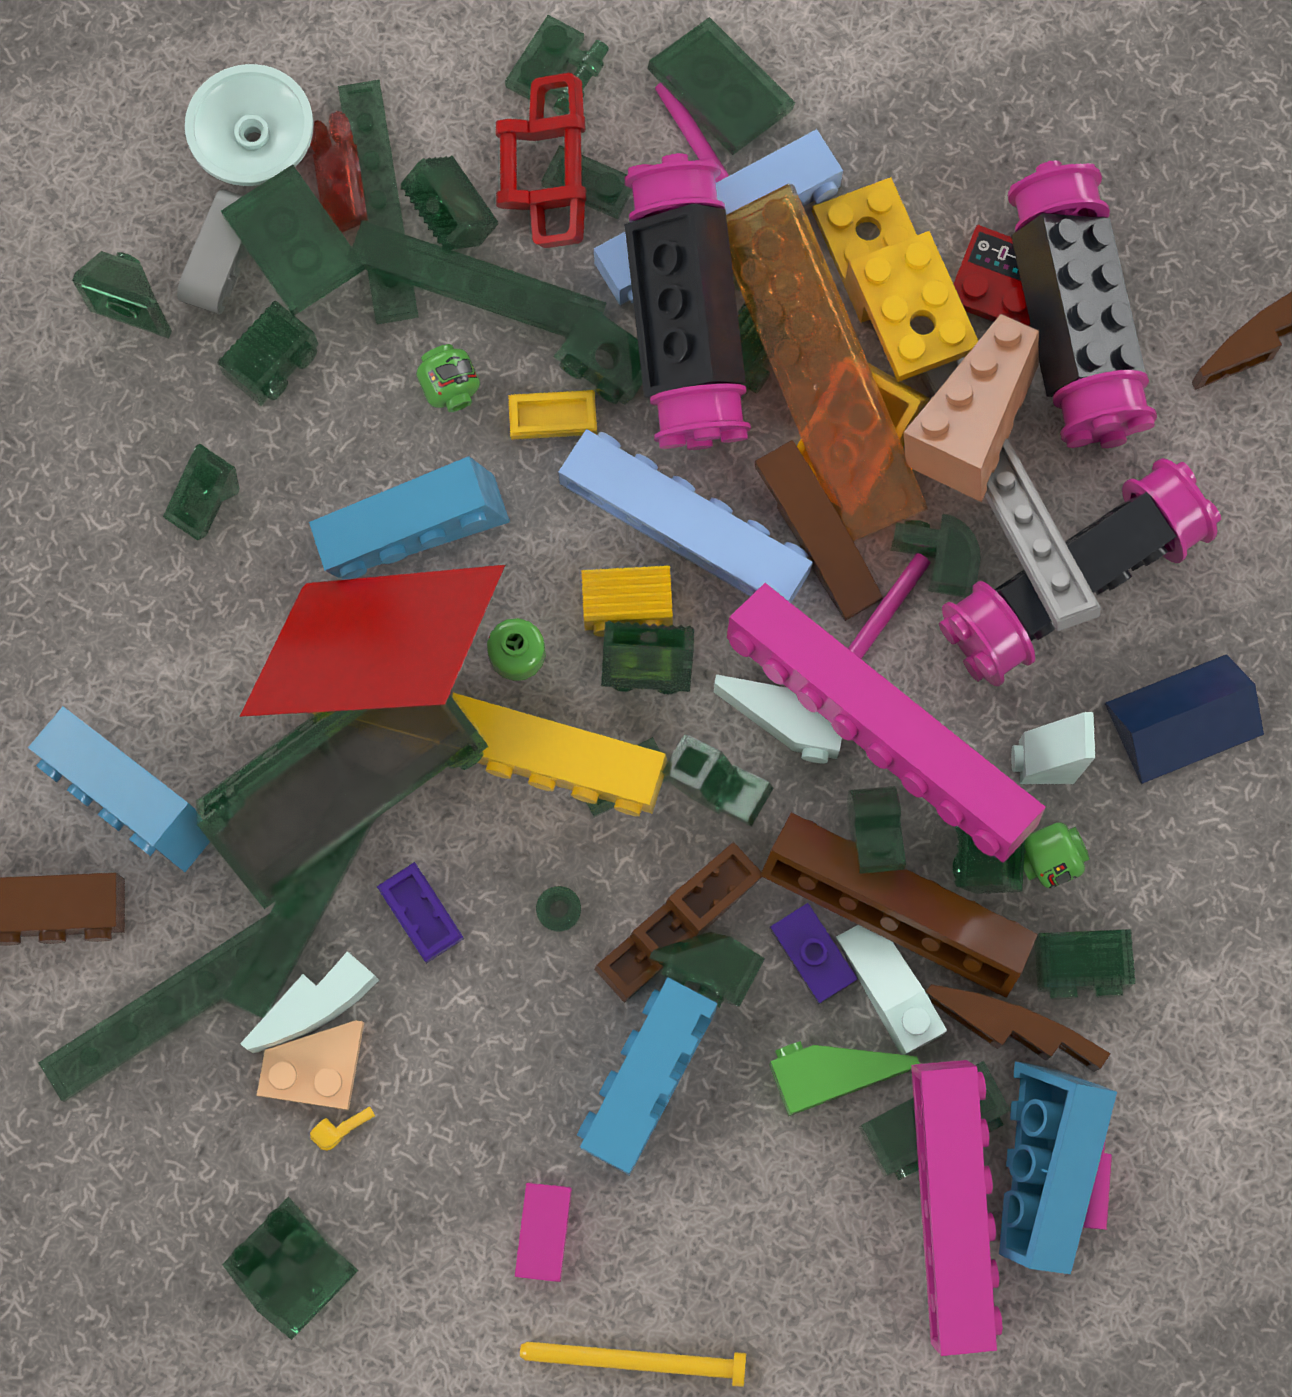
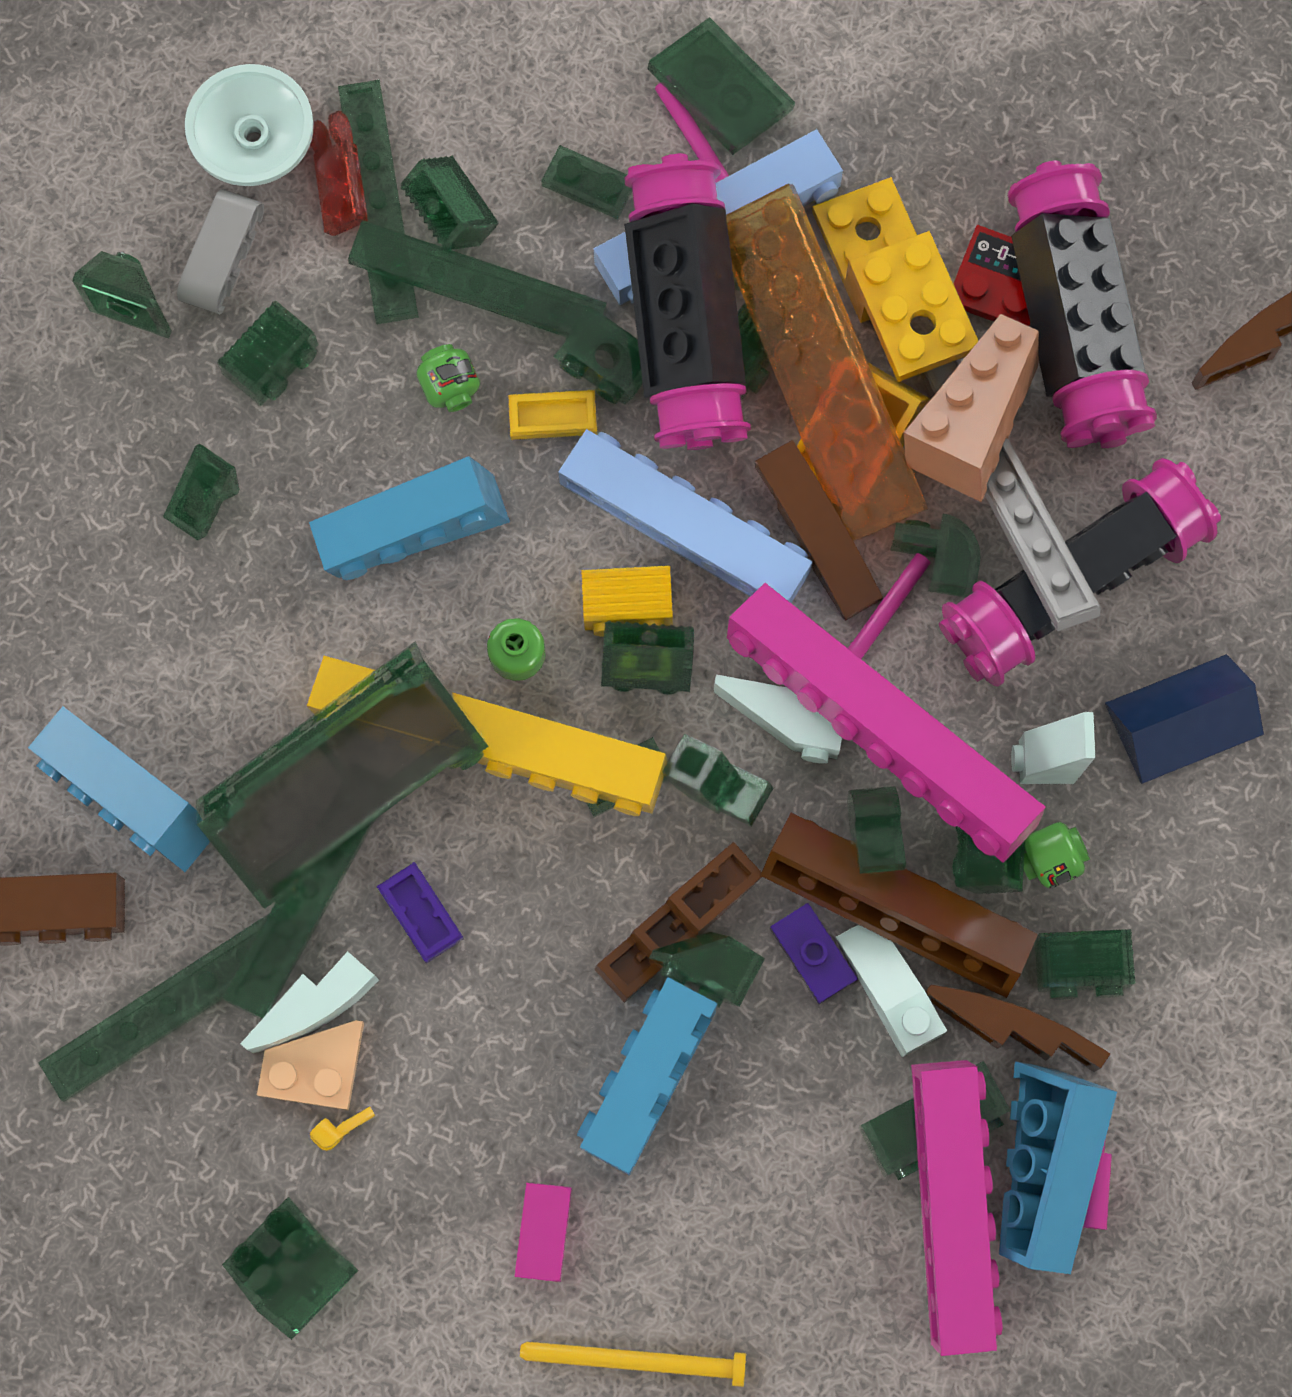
(293, 240): clear green tile -> none
(374, 642): red sticker -> none
(540, 128): red bar -> none
(550, 54): clear green plate -> none
(555, 894): clear green plate -> none
(826, 1073): bright green slope -> none

